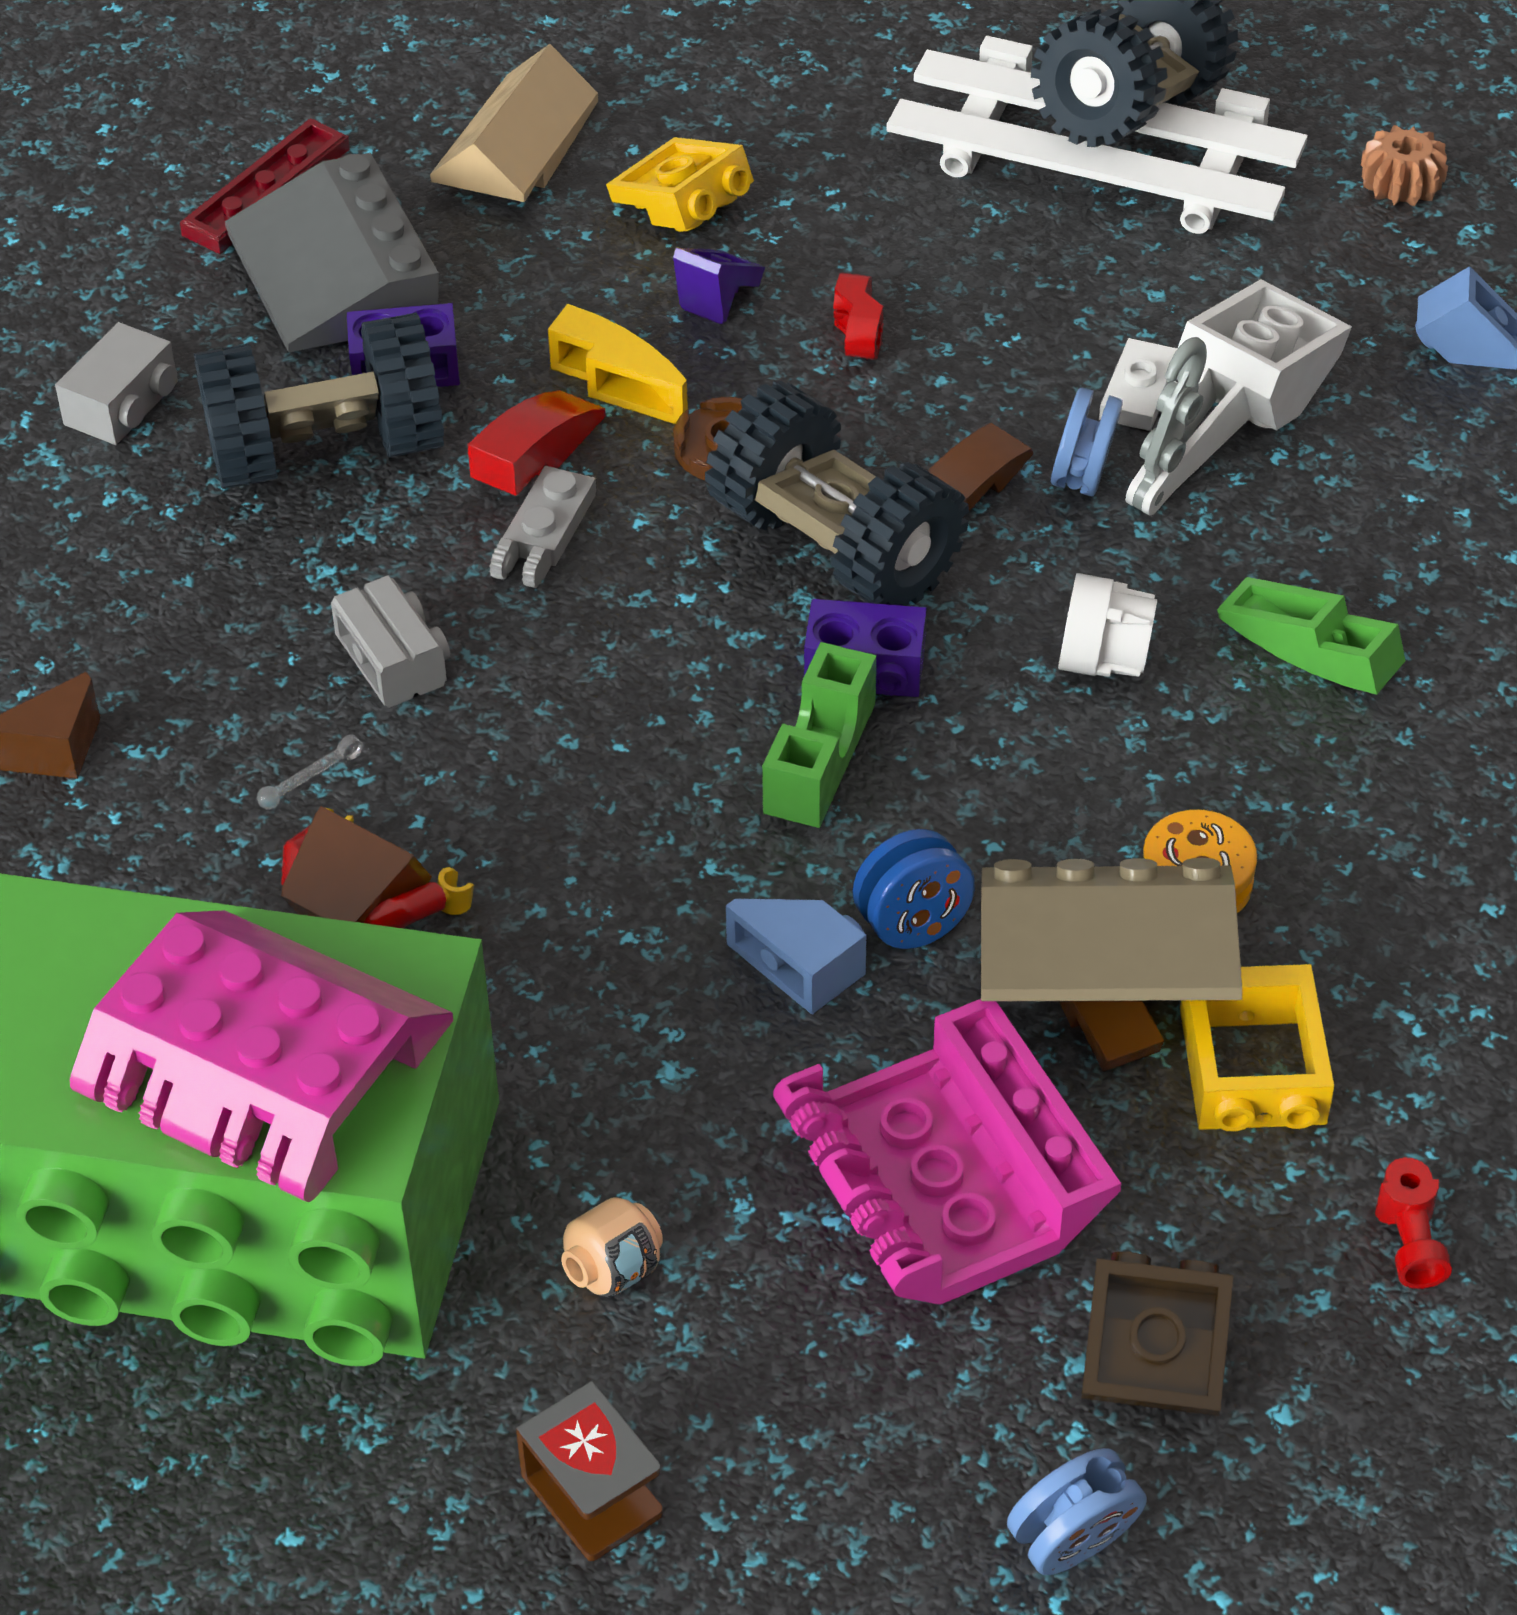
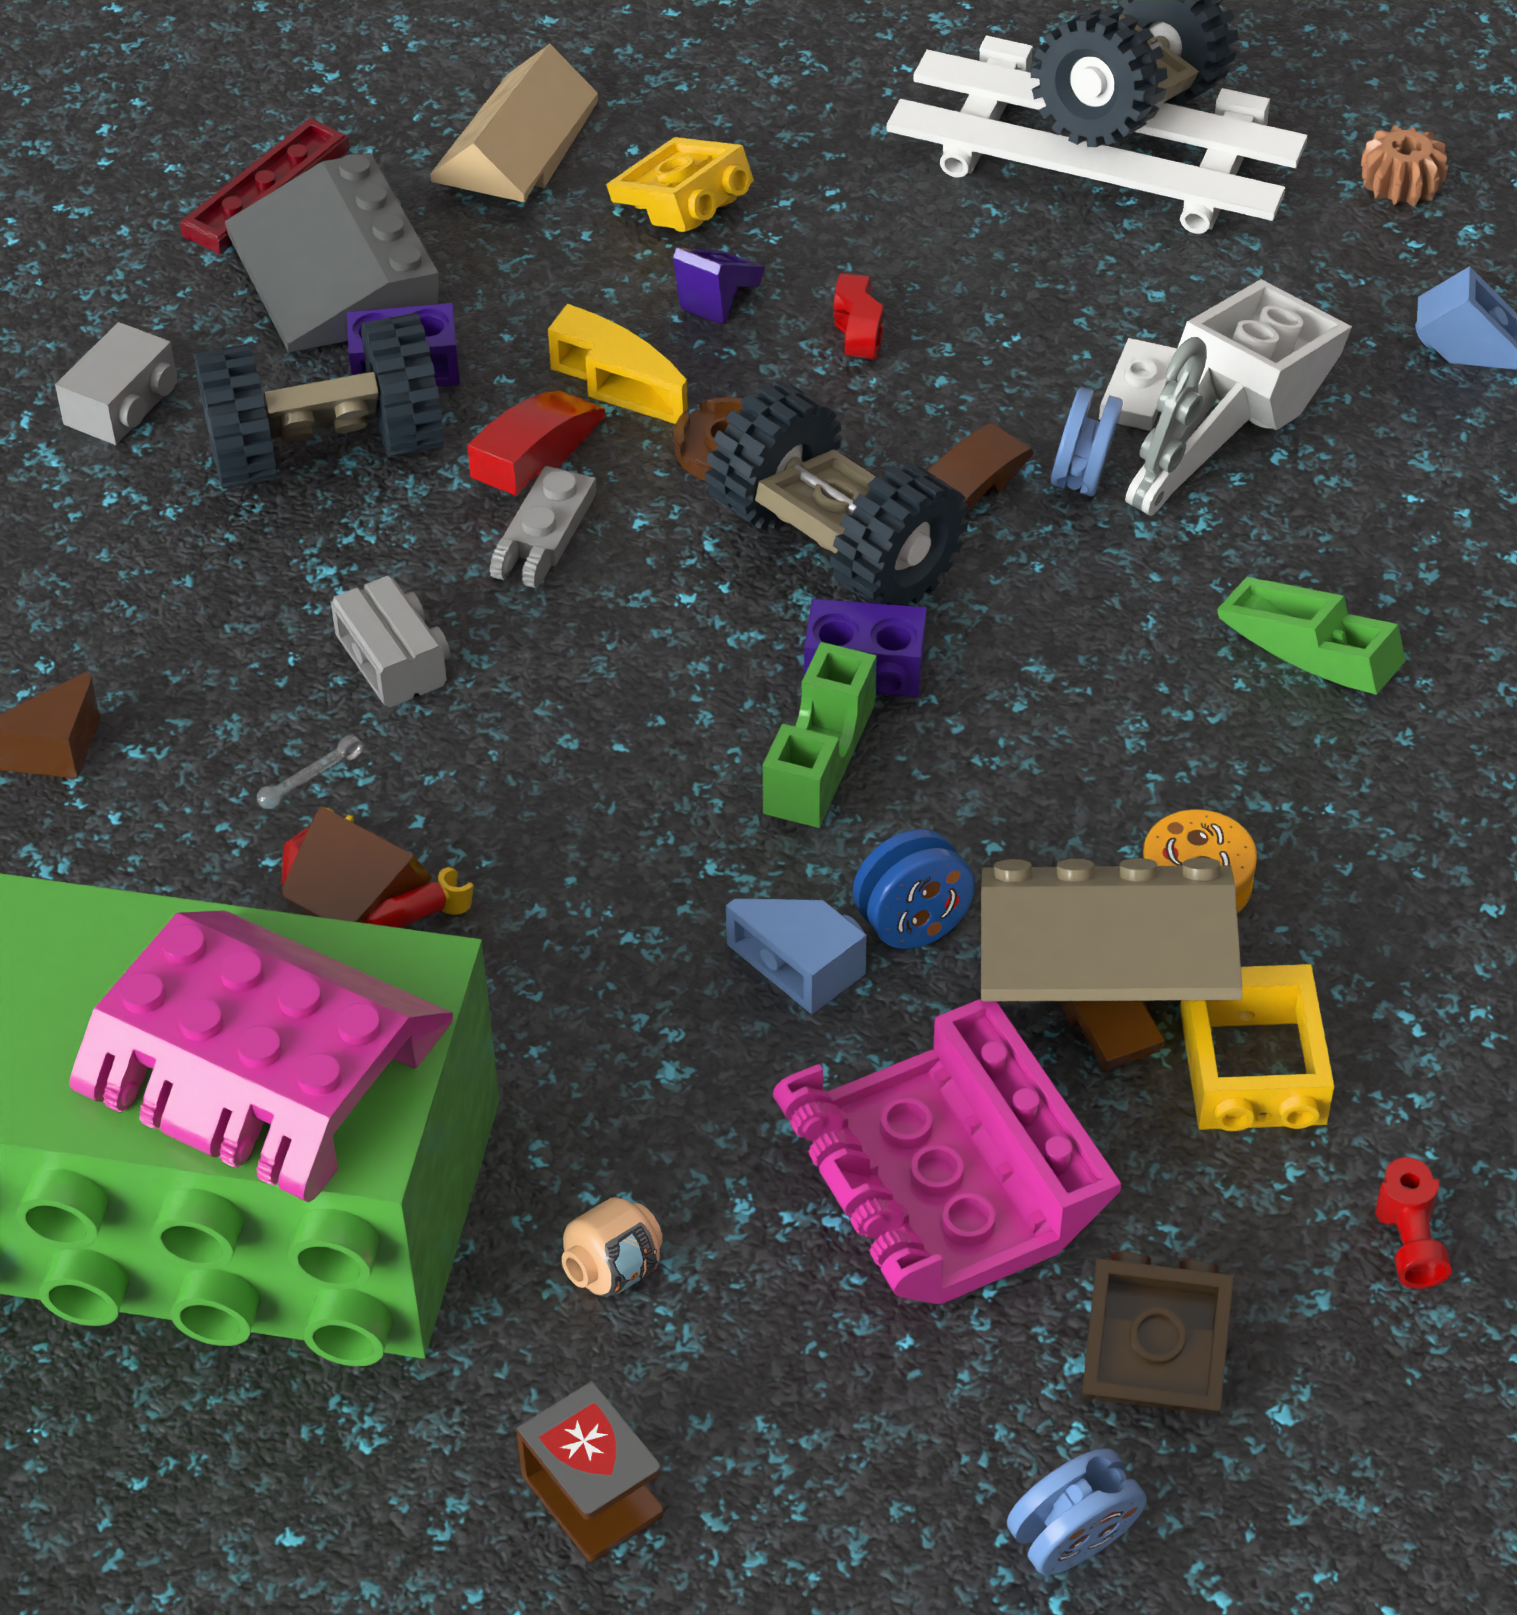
(1107, 628): white piece -> none

